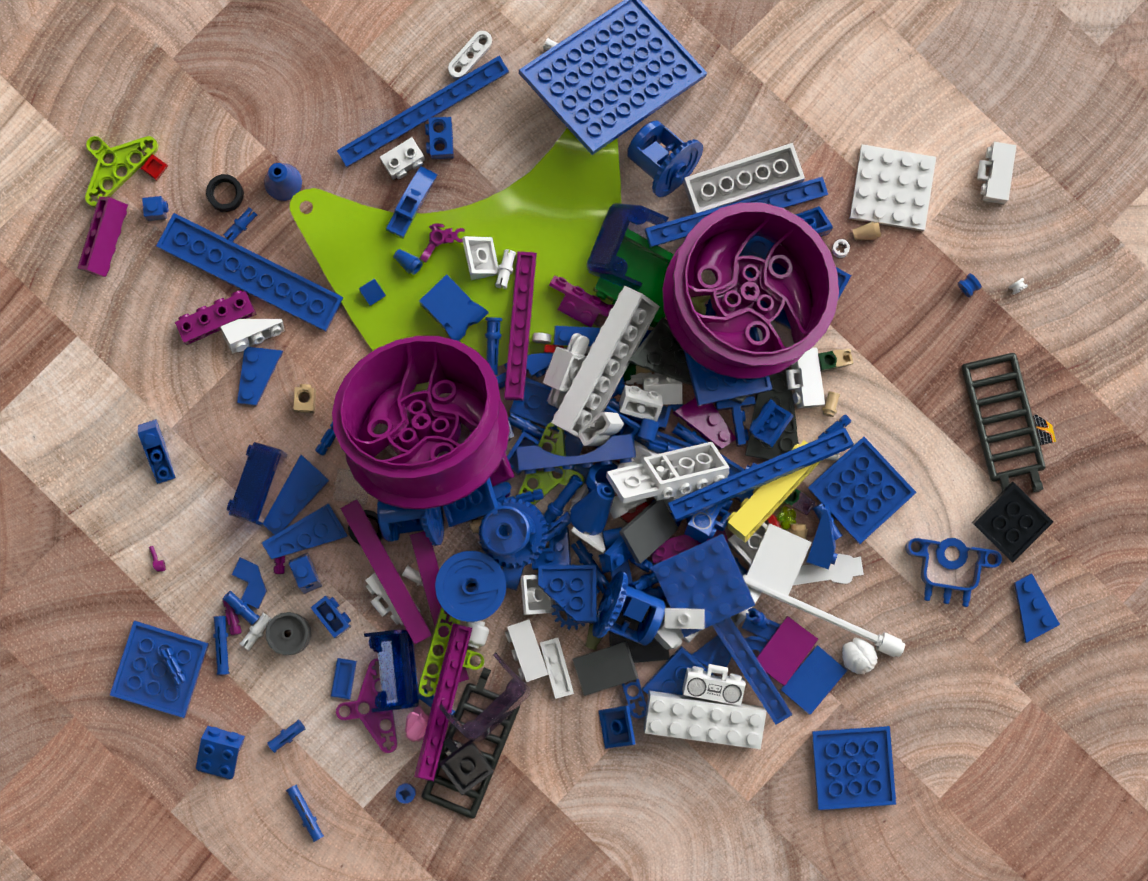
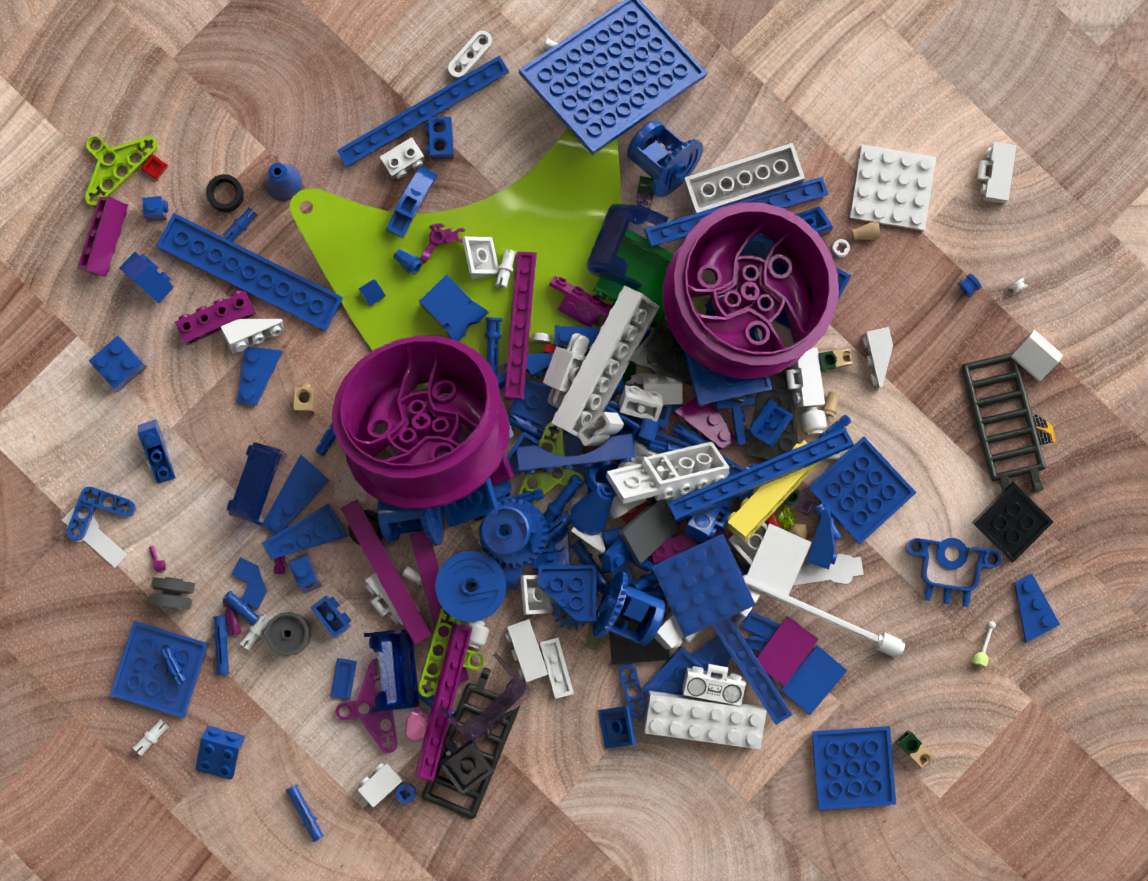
(91, 506): none -> blue beam
(97, 539): none -> white sticker
(117, 363): none -> blue brick
(147, 277): none -> blue brick
(151, 737): none -> white pin
(171, 593): none -> dark grey wheel
(286, 736): blue pin -> none
(379, 785): none -> white brick
(605, 668): dark grey tile -> none
(645, 192): none -> leg
(684, 618): white plate -> none
(757, 618): blue pin -> none
(813, 421): none -> white head
(859, 656): white hair -> none
(879, 350): none -> white slope
(914, 749): none -> leg
(980, 658): none -> hinge
(1037, 356): none -> white slope

